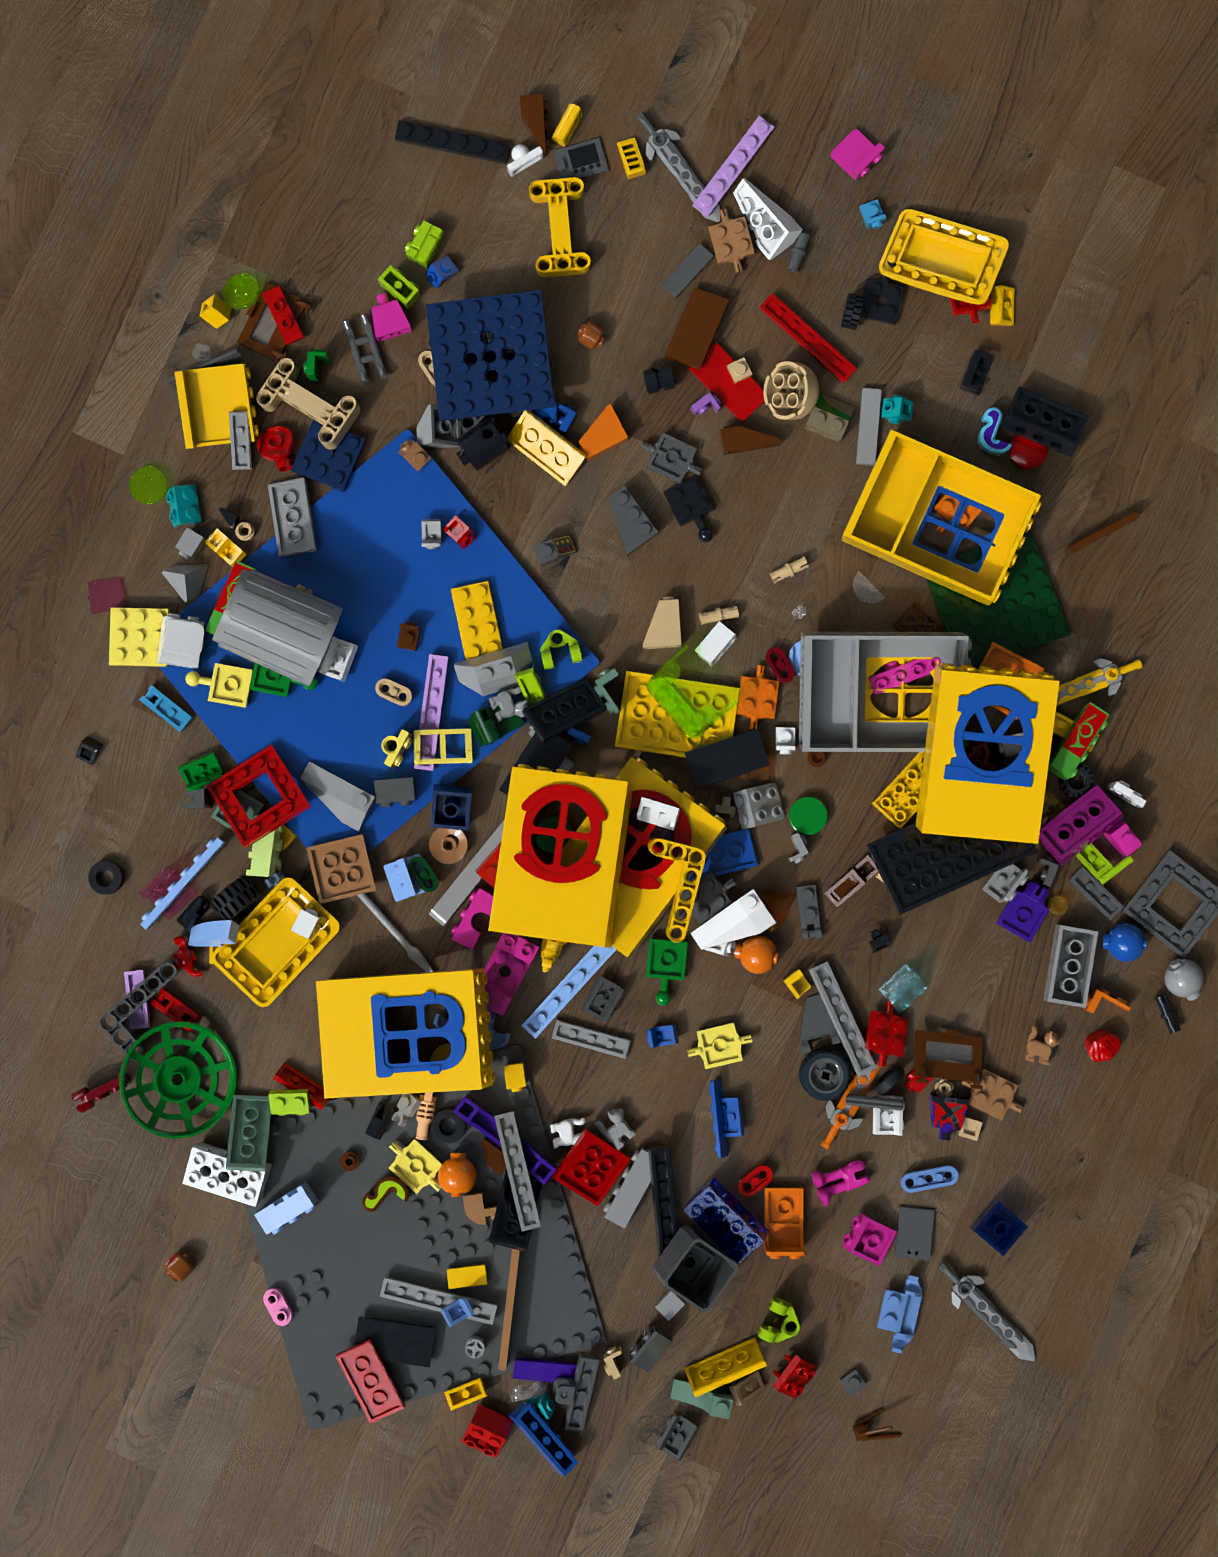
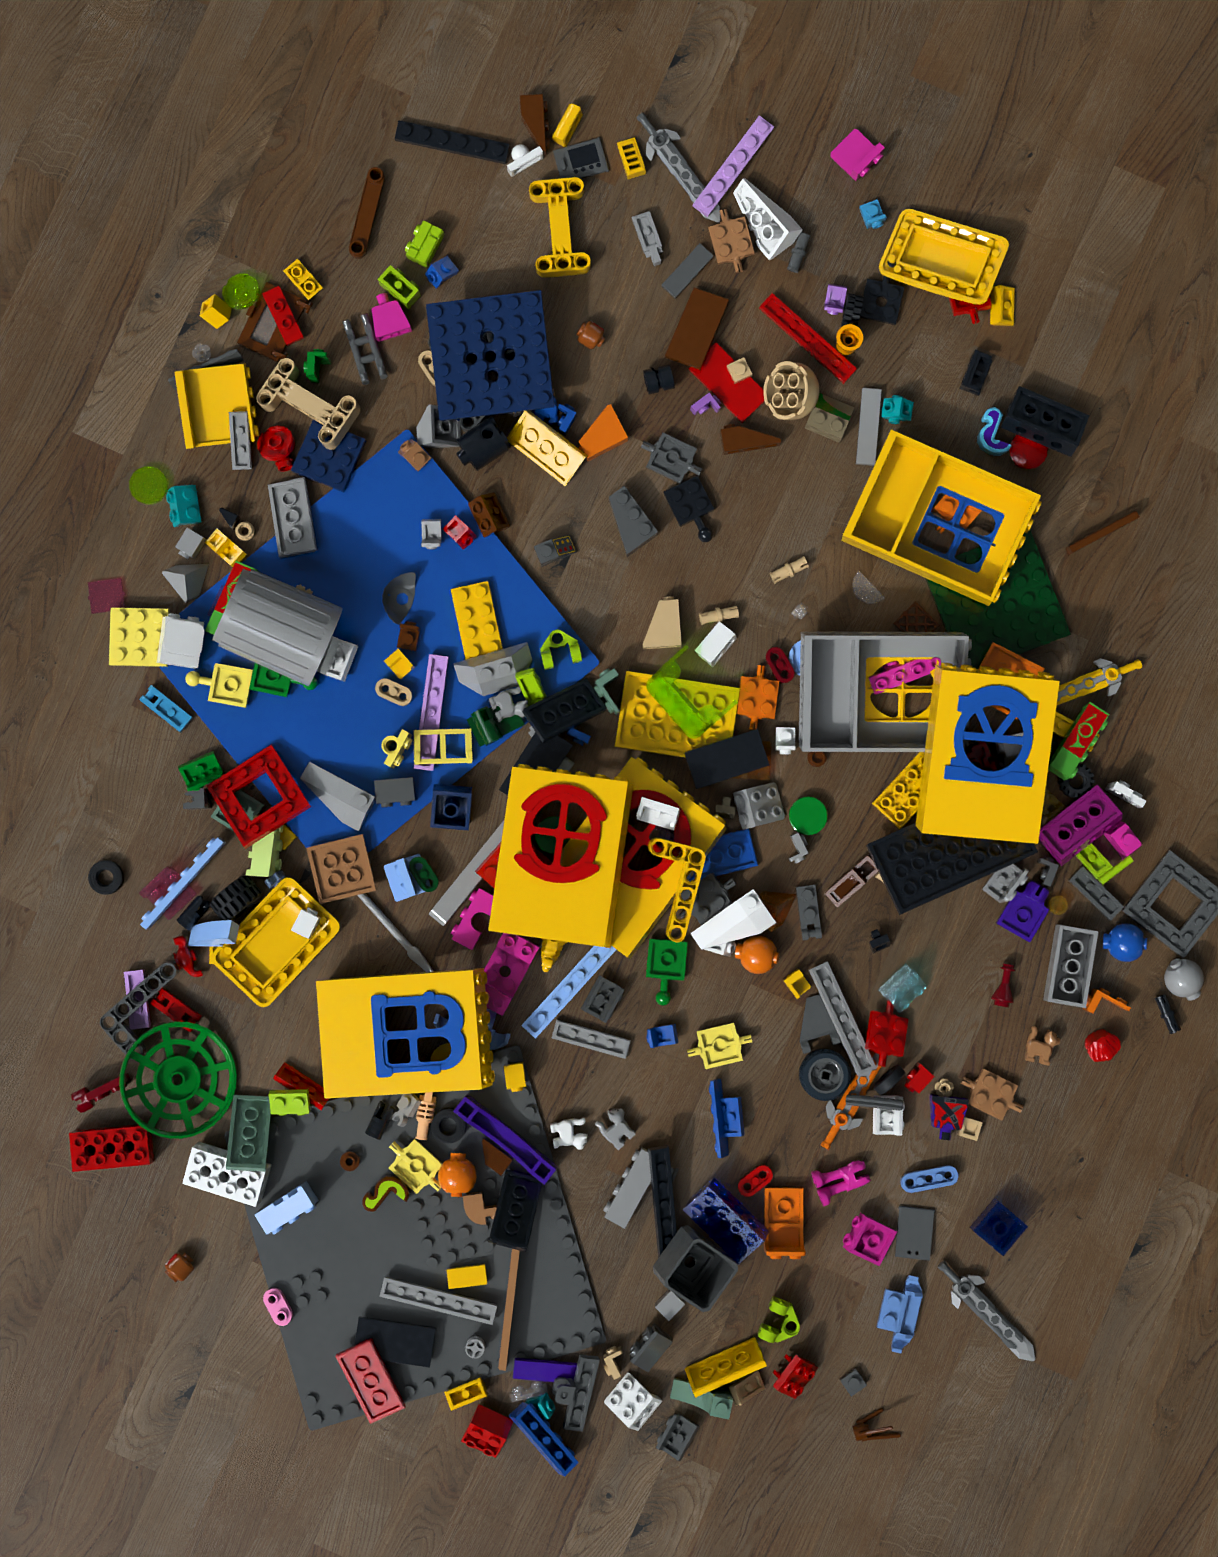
(84, 1160): none -> red brick
(89, 750): black slope -> none
(302, 279): none -> yellow slope
(366, 212): none -> reddish brown piece
(399, 664): none -> yellow panel
(402, 584): none -> dark grey piece
(439, 850): medium nougat dish -> none
(457, 1311): medium blue bracket -> none
(488, 514): none -> reddish brown bracket
(517, 1171): light grey plate -> none
(591, 1167): red plate -> none
(632, 1402): none -> white bracket
(648, 236): none -> light grey hinge
(835, 299): none -> medium lavender bracket
(851, 334): none -> light orange plant
(948, 1057): reddish brown piece -> none
(1003, 994): none -> dark red piece

